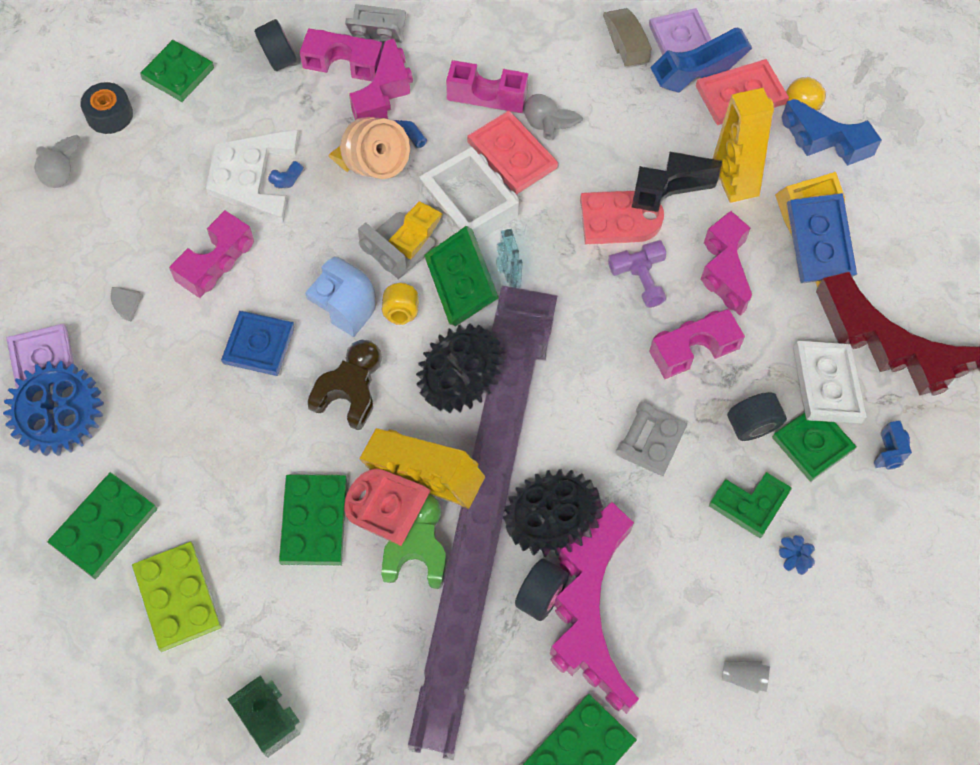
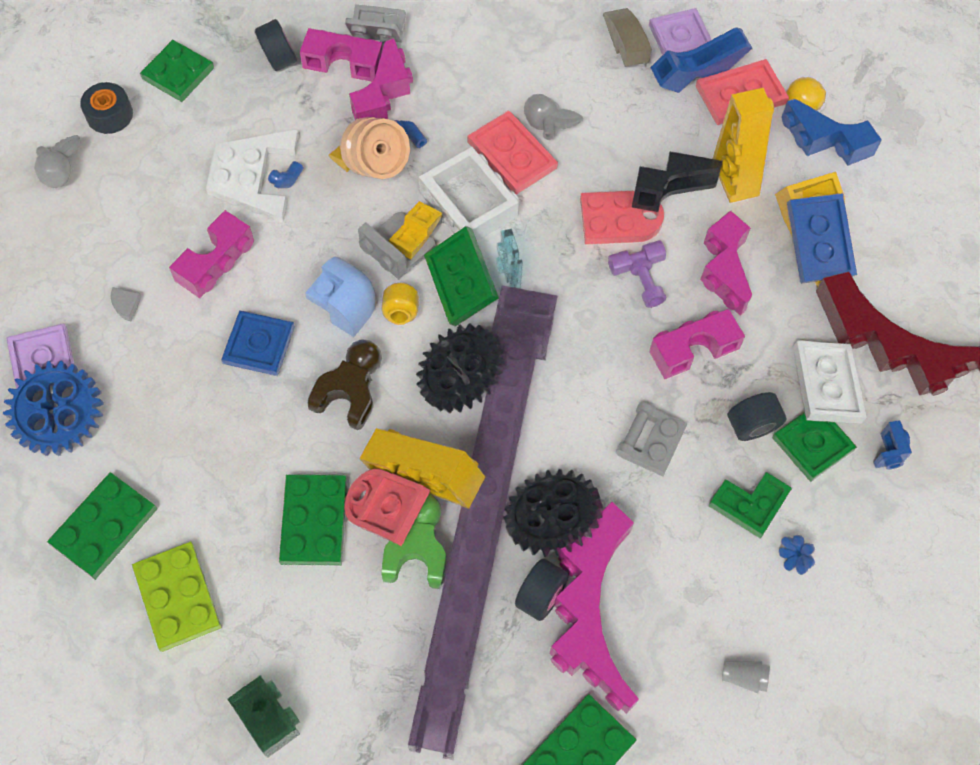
(468, 87): dark pink arch -> none

